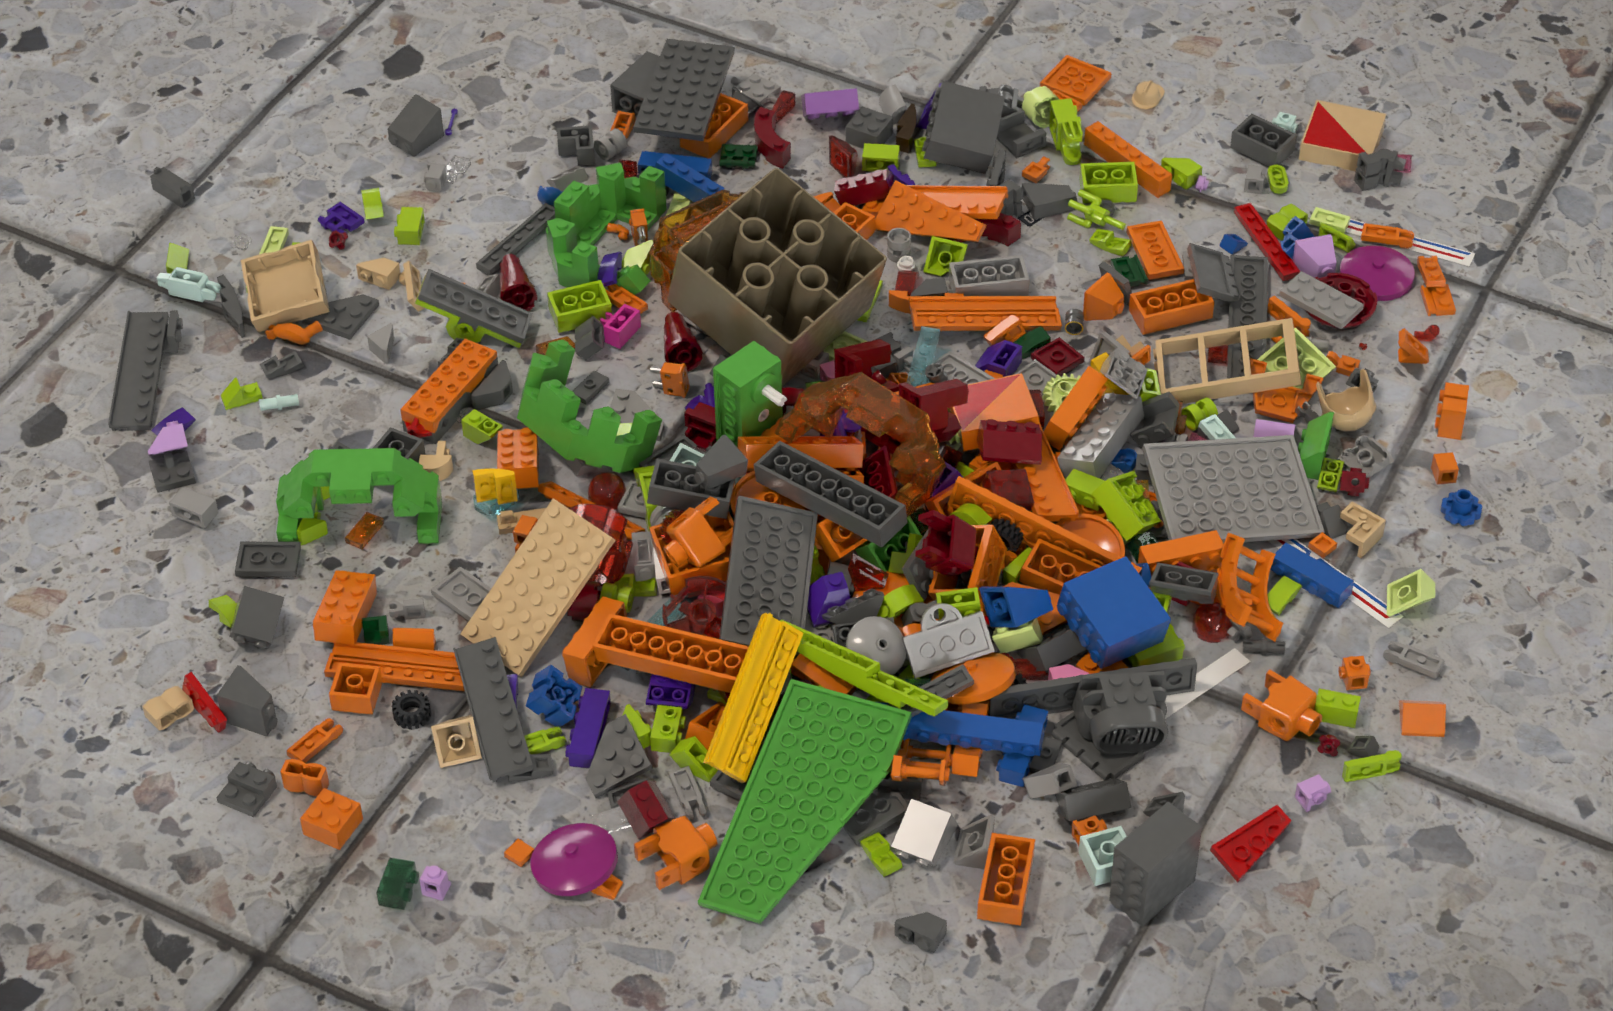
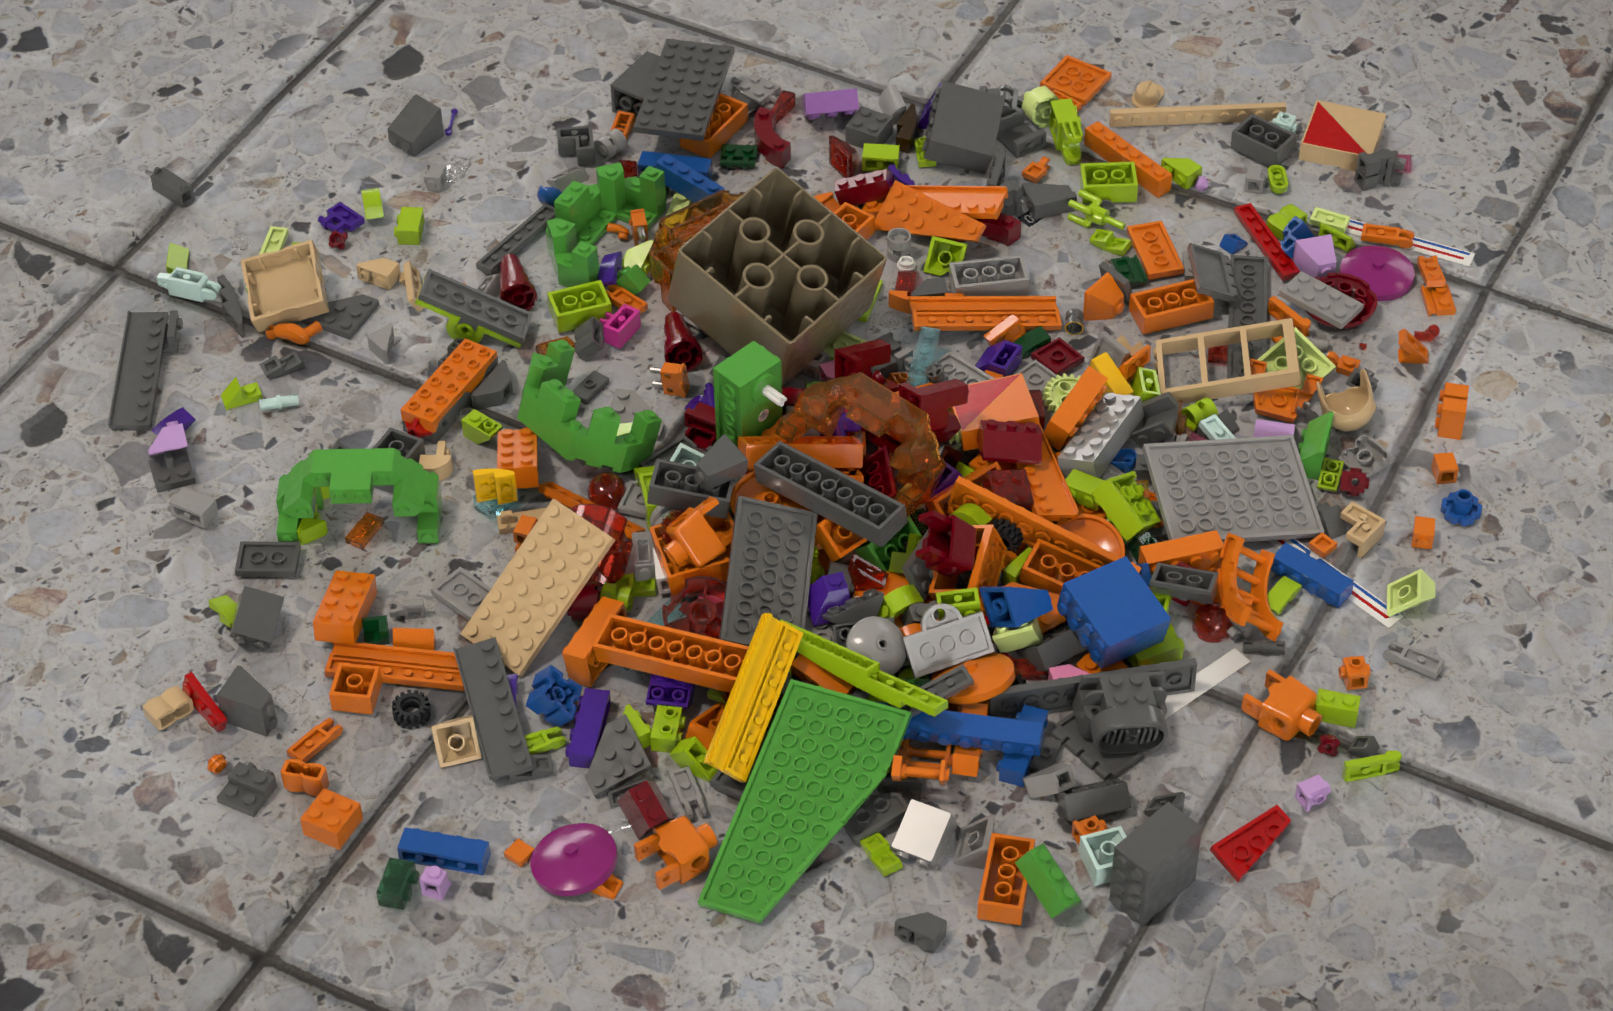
(217, 763): none -> orange plate
(444, 851): none -> blue brick
(1048, 881): none -> bright green slope
(1124, 371): light grey slope -> none
(1193, 114): none -> tan plate
(1422, 718): orange slope -> none
(1423, 532): none -> orange brick

